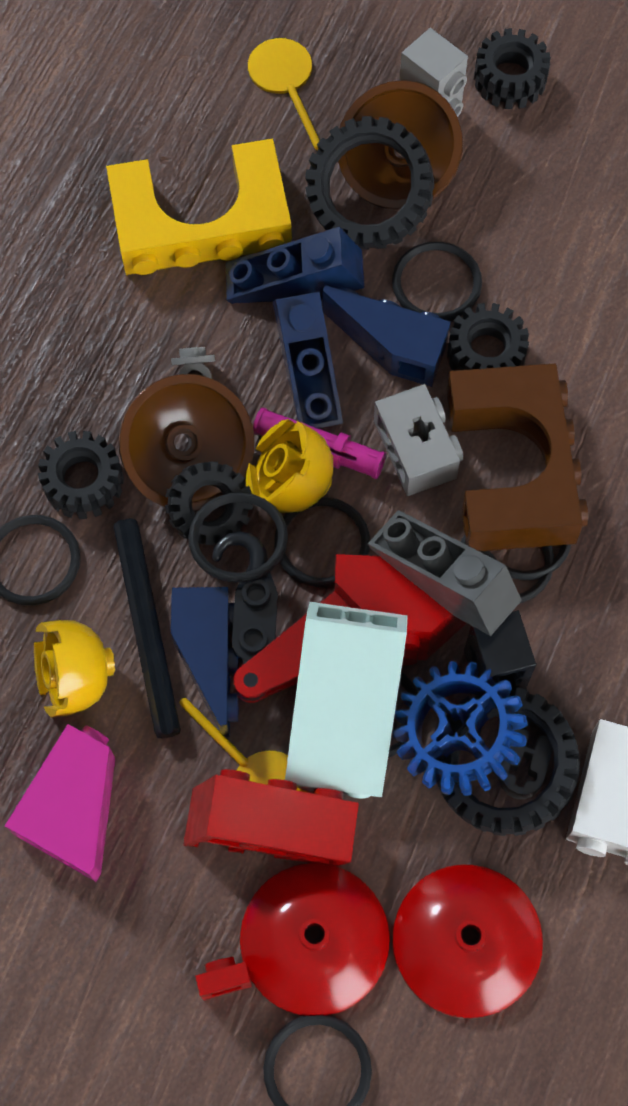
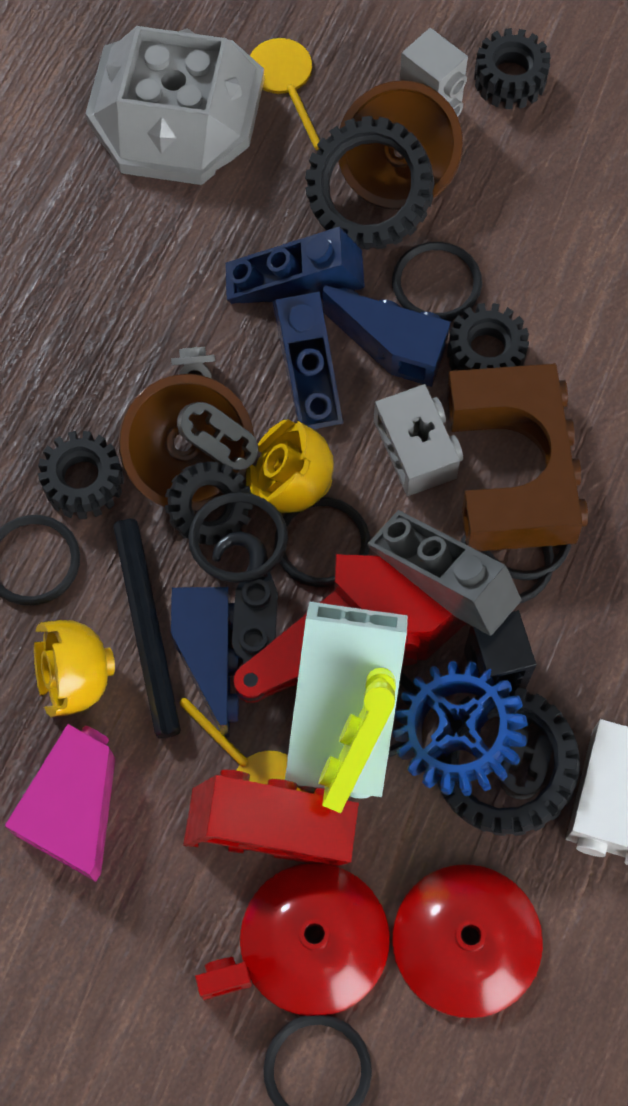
(155, 241): yellow arch -> none
(174, 103): none -> light grey piece
(224, 427): none -> dark grey beam
(344, 451): dark pink pin -> none
(359, 739): none -> neon yellow plate

